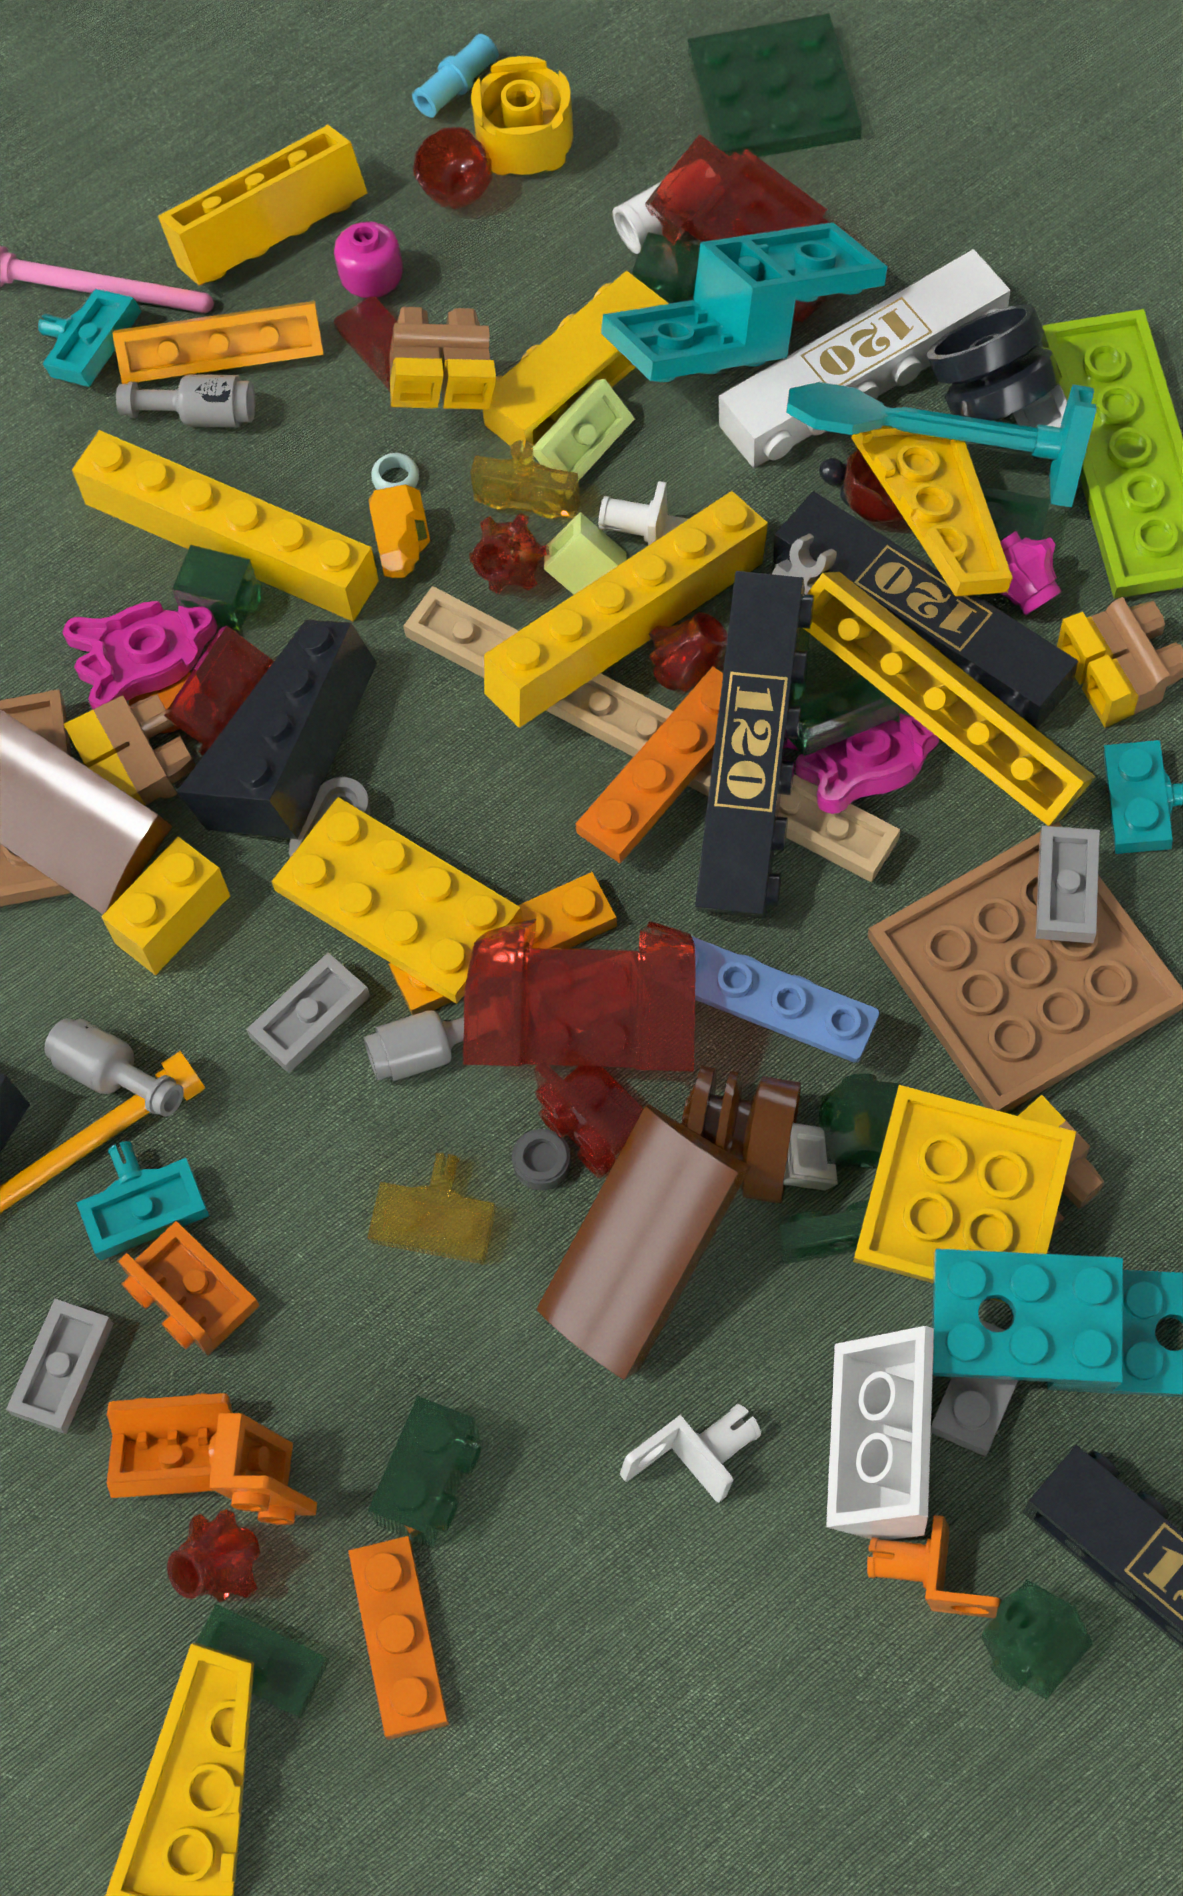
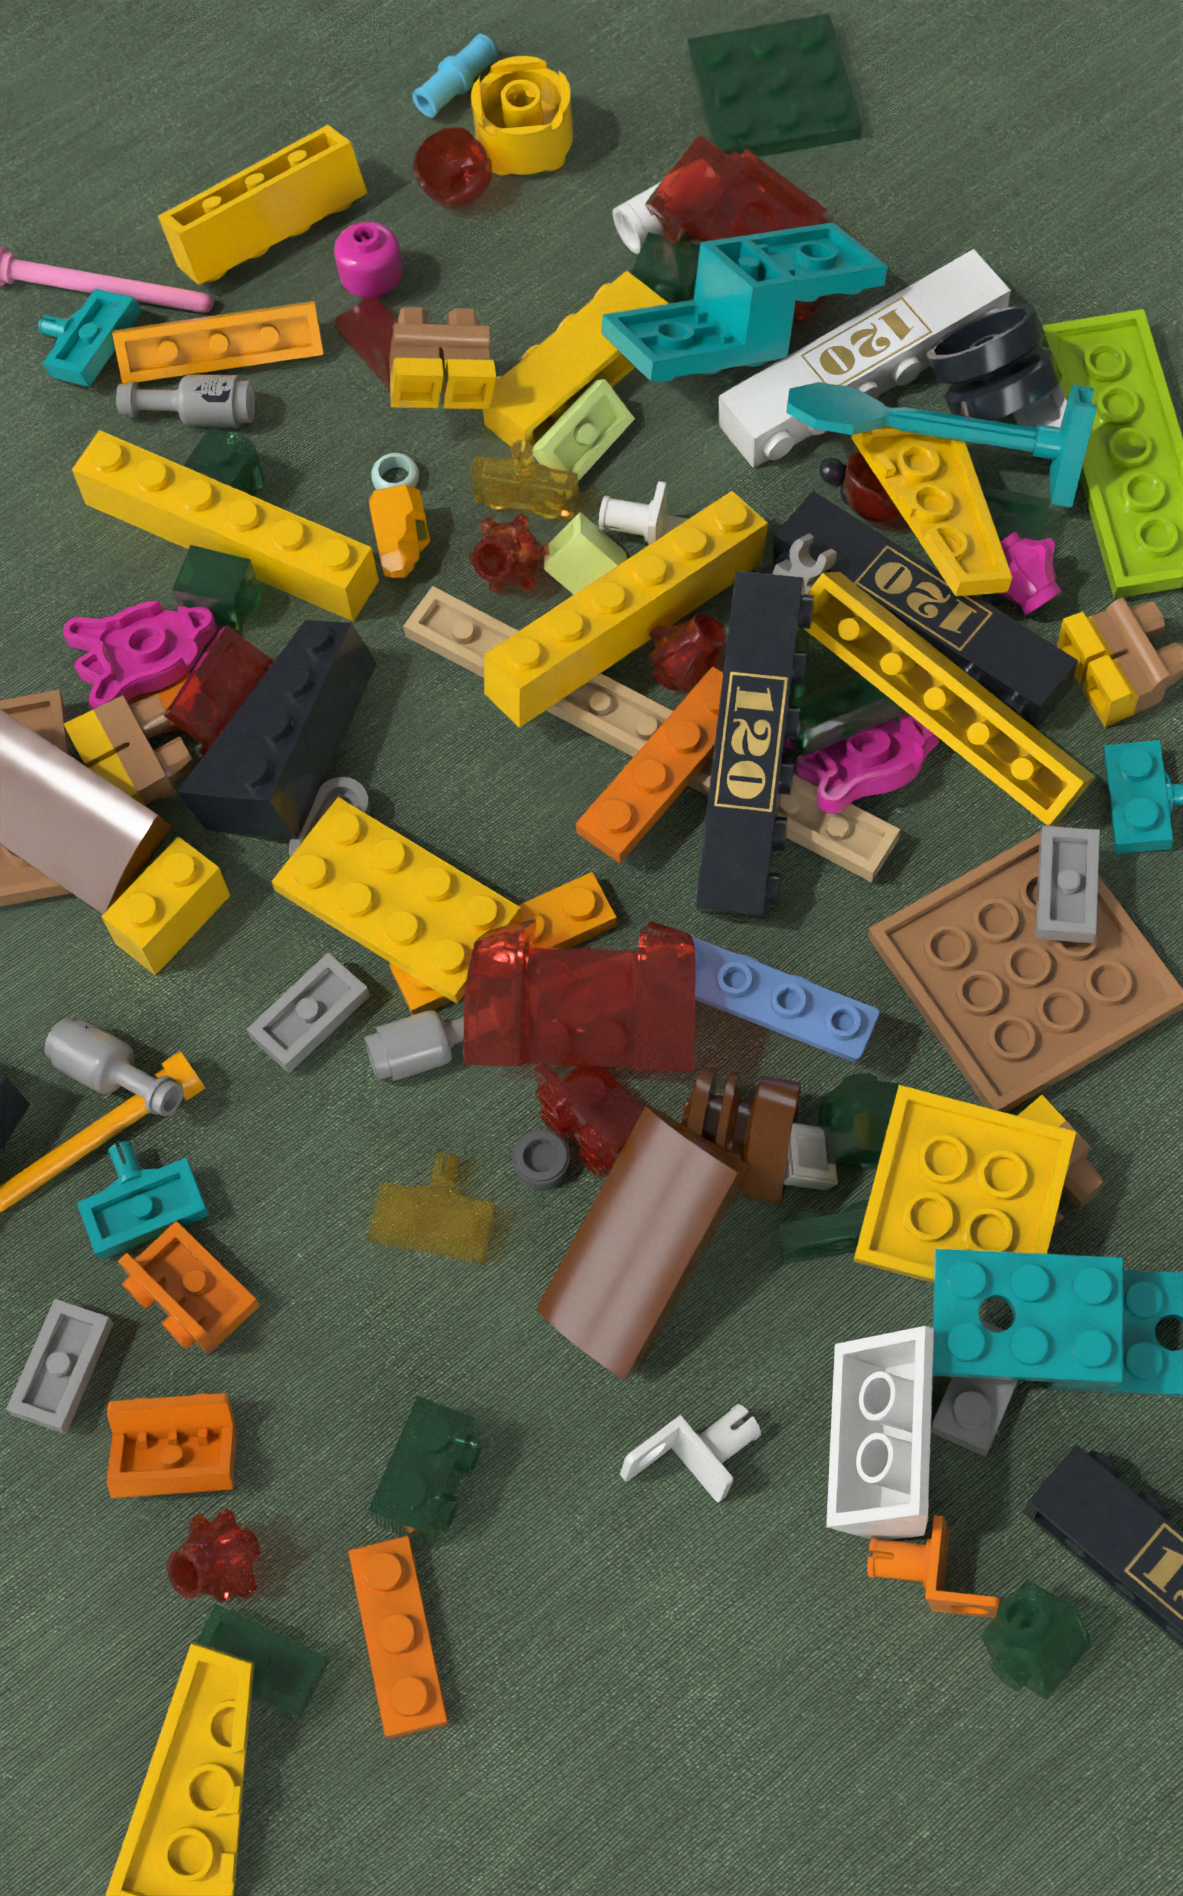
(228, 459): none -> clear green brick
(254, 1470): orange bracket -> none

